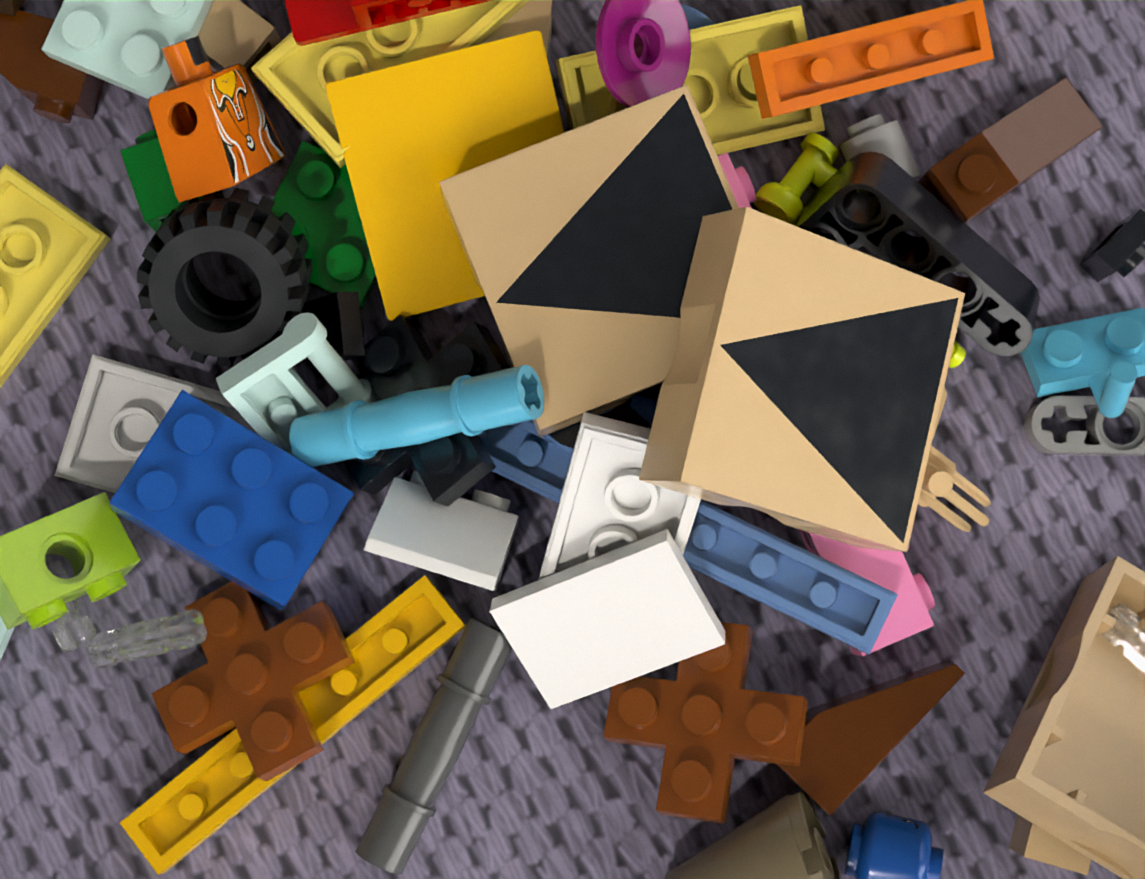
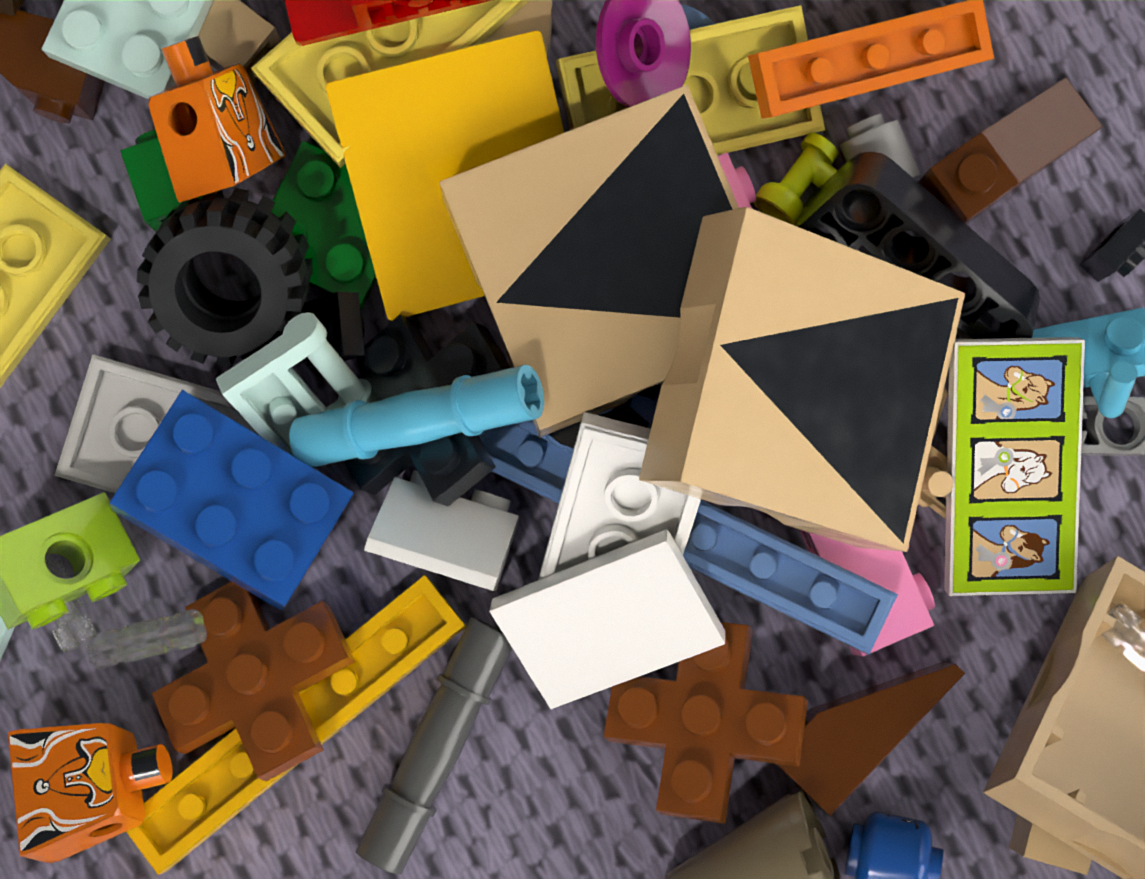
(79, 786): none -> orange torso
(1014, 465): none -> tile

